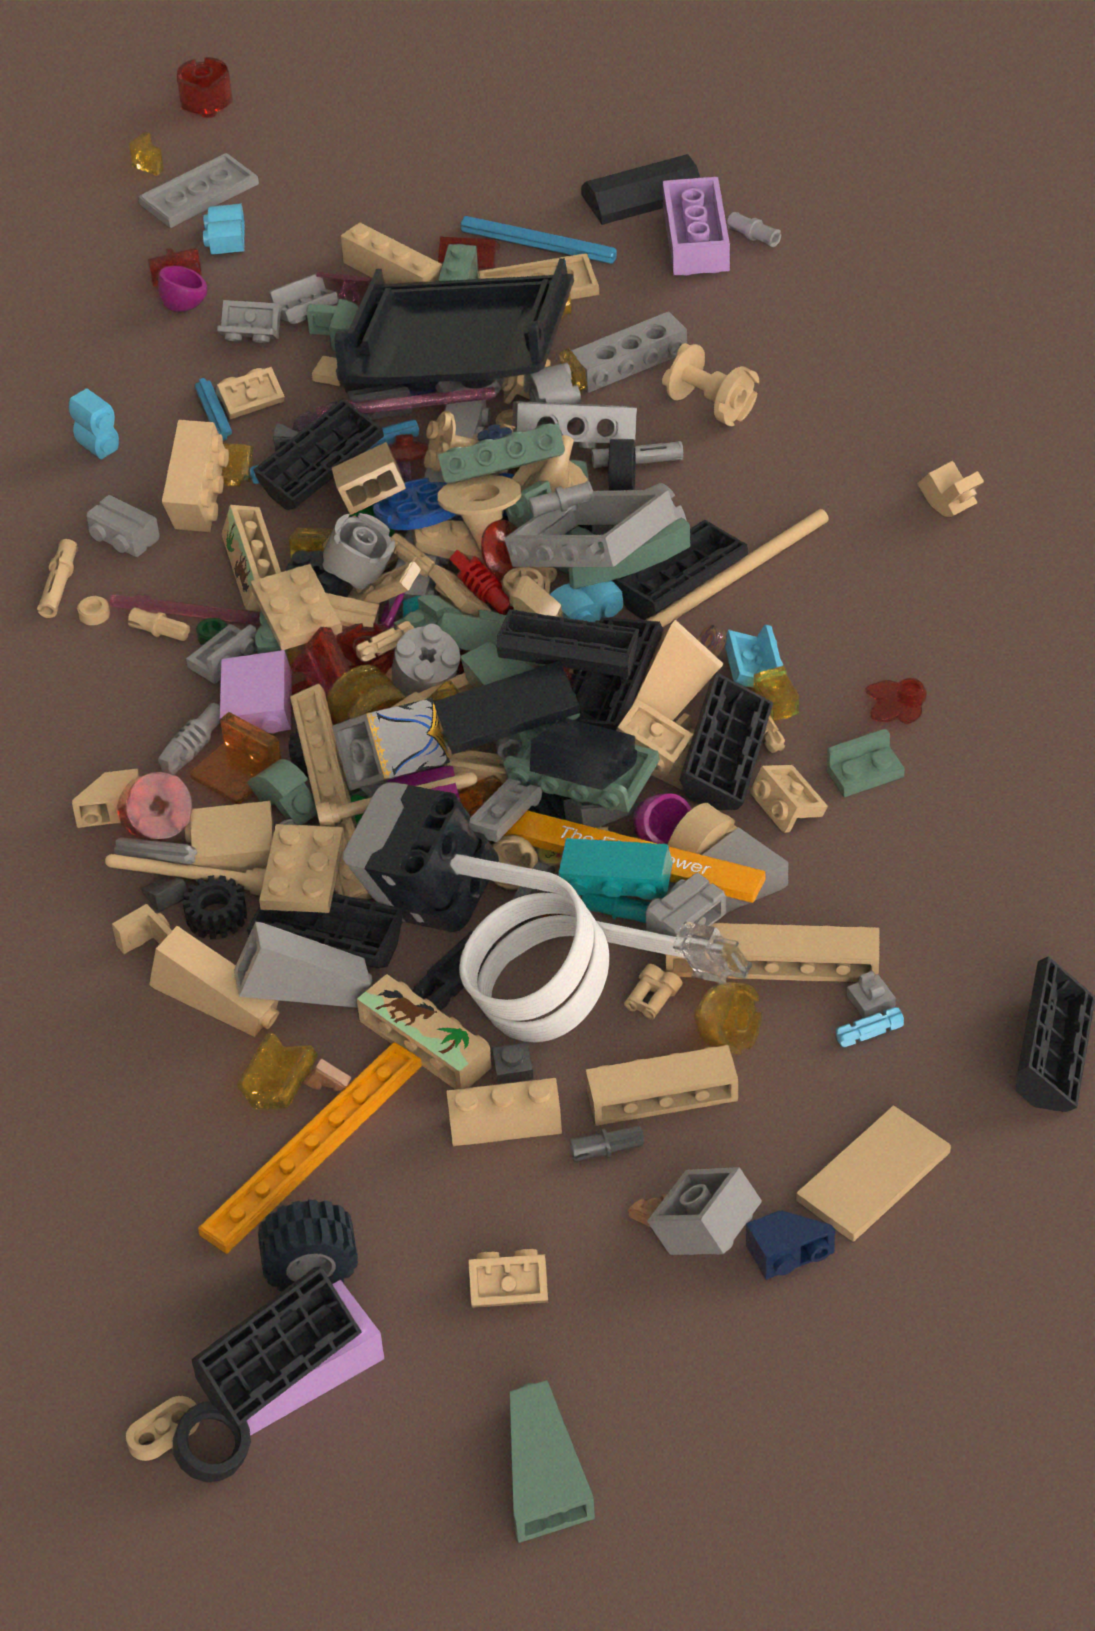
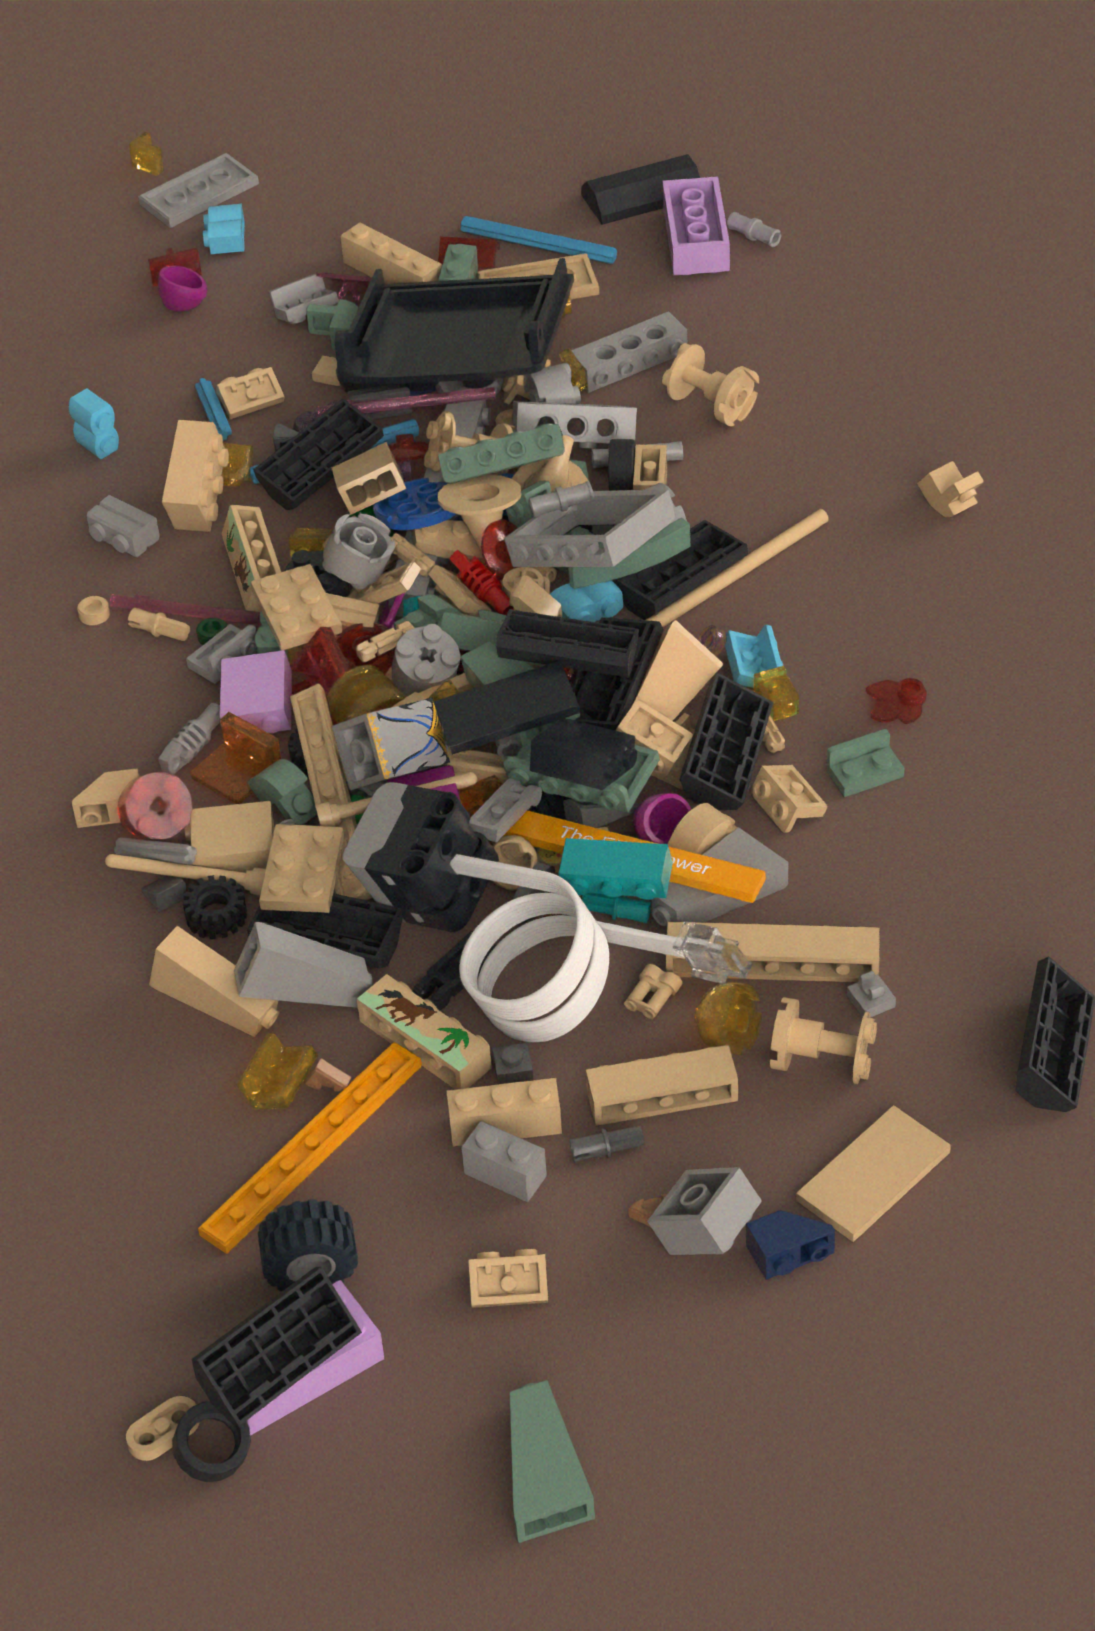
(60, 569): tan pin -> none
(140, 927): tan bracket -> none
(204, 86): clear red brick -> none
(250, 320): light grey bracket -> none
(494, 432): dark blue plant -> none
(504, 1161): none -> light grey brick
(650, 466): none -> tan brick
(688, 901): light grey brick -> none
(809, 1038): none -> tan piece
(869, 1027): medium azure axle -> none

